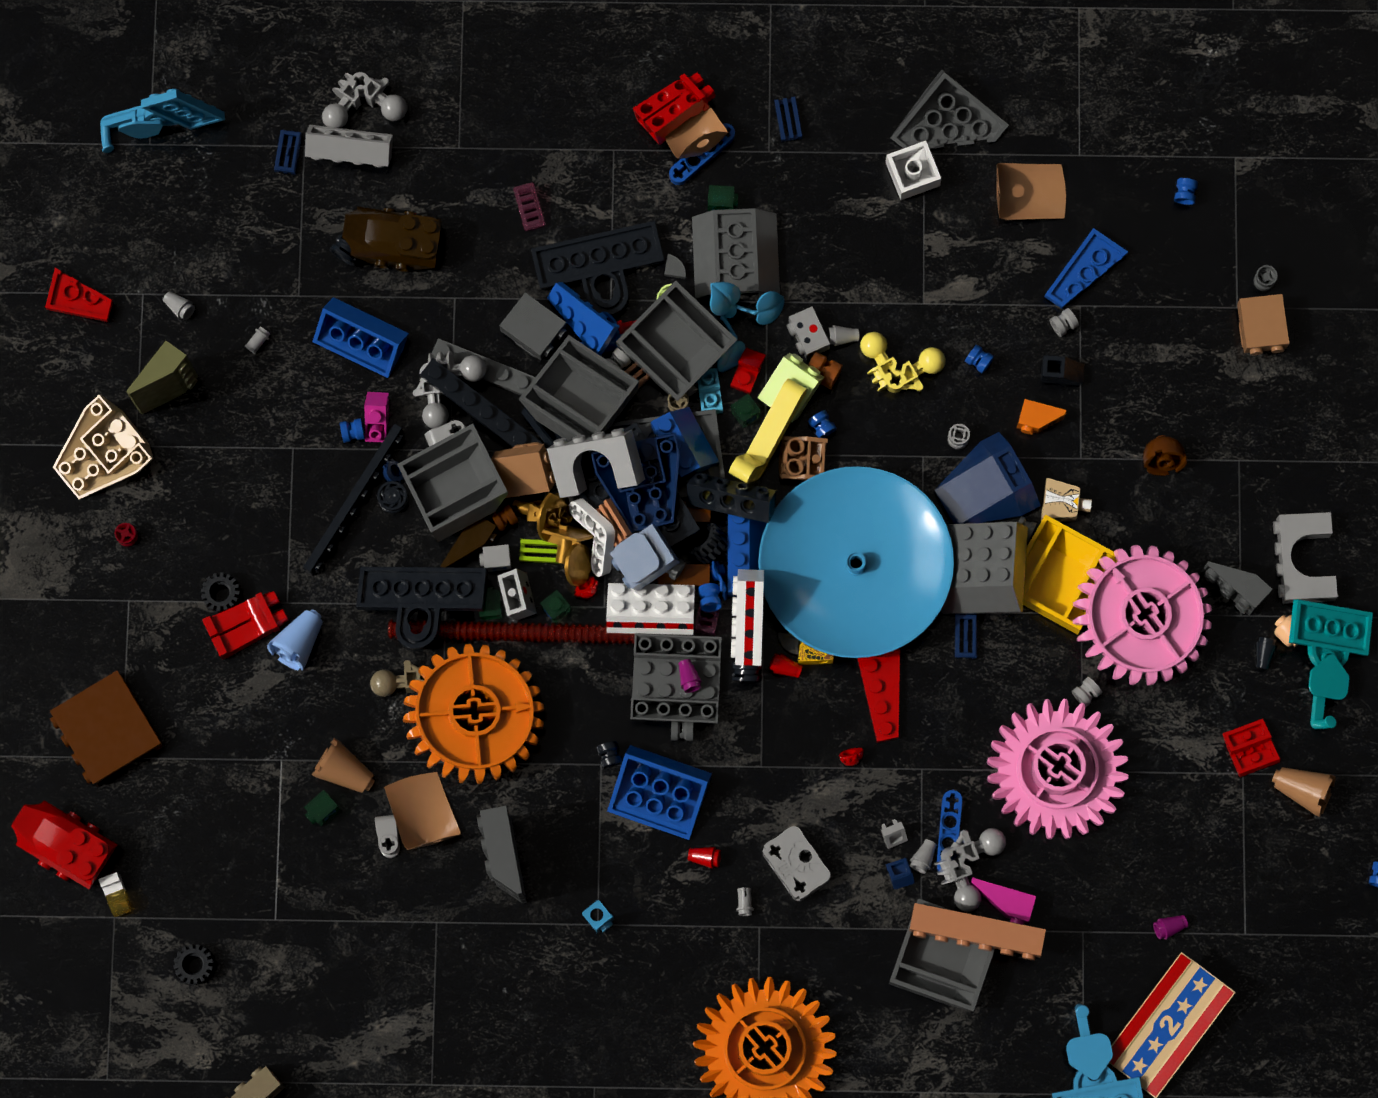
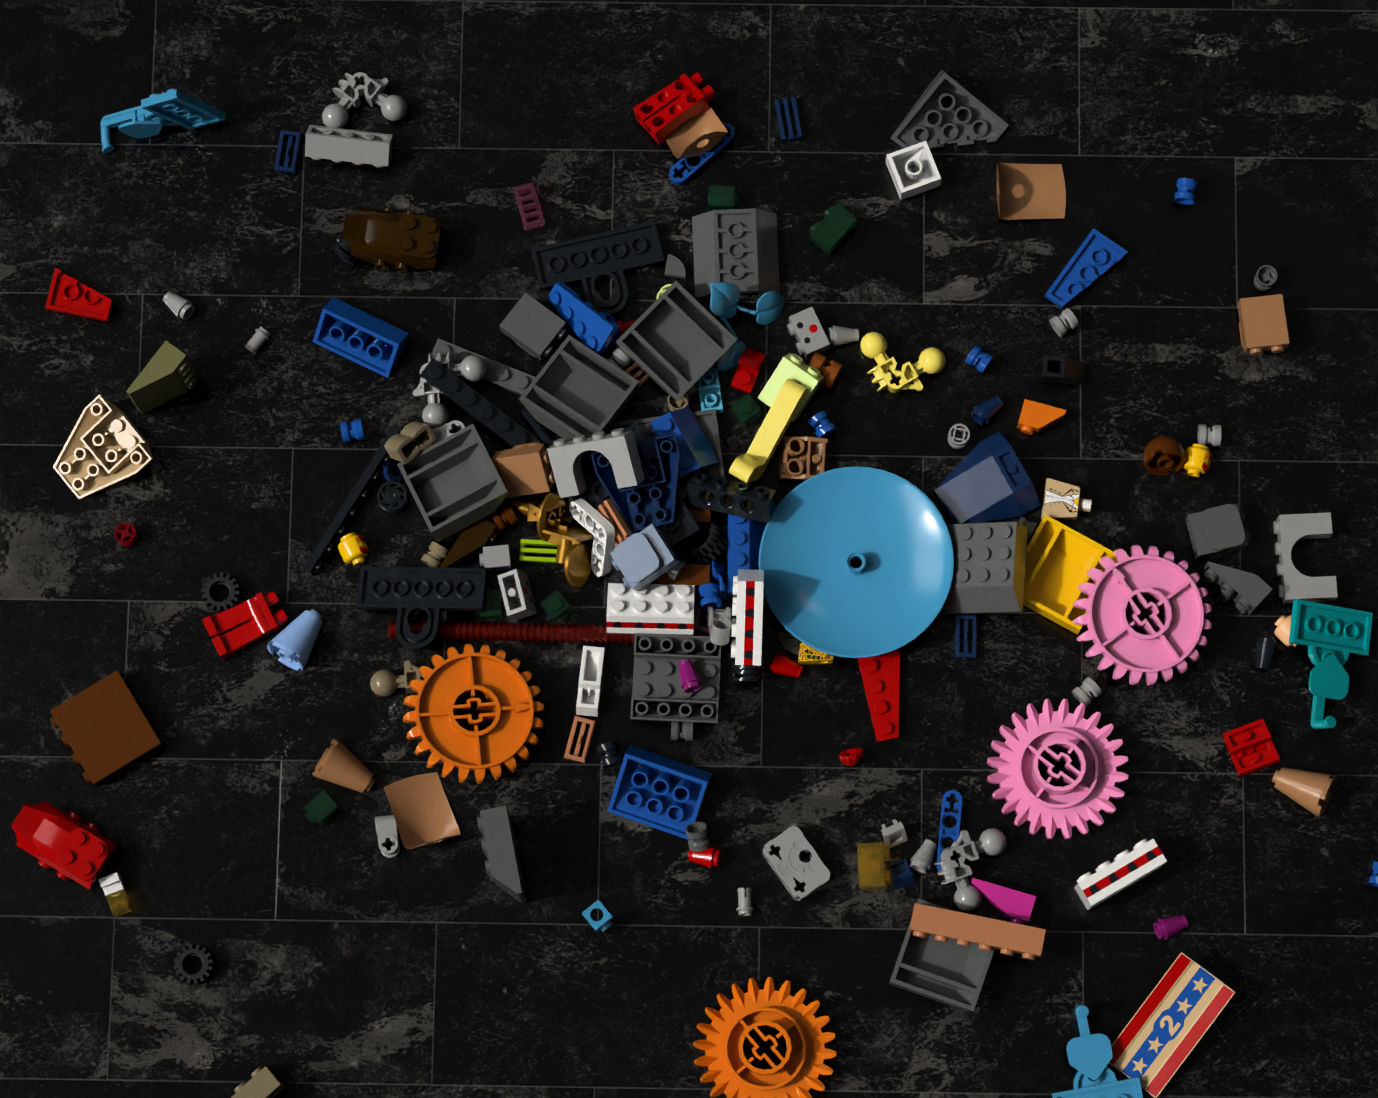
(353, 549): none -> yellow head
(376, 416): dark pink slope -> none
(410, 441): none -> dark tan brick
(435, 557): none -> dark tan wheel
(570, 741): none -> nougat tile
(588, 589): red animal -> none
(590, 681): none -> white slope
(697, 836): none -> dark grey wheel
(719, 625): none -> light grey piece
(833, 228): none -> clear green brick
(873, 866): none -> clear yellow brick
(986, 411): none -> dark blue cone
(1120, 874): none -> white brick
(1198, 460): none -> yellow head
(1209, 435): none -> light grey wheel
(1217, 531): none -> dark grey brick

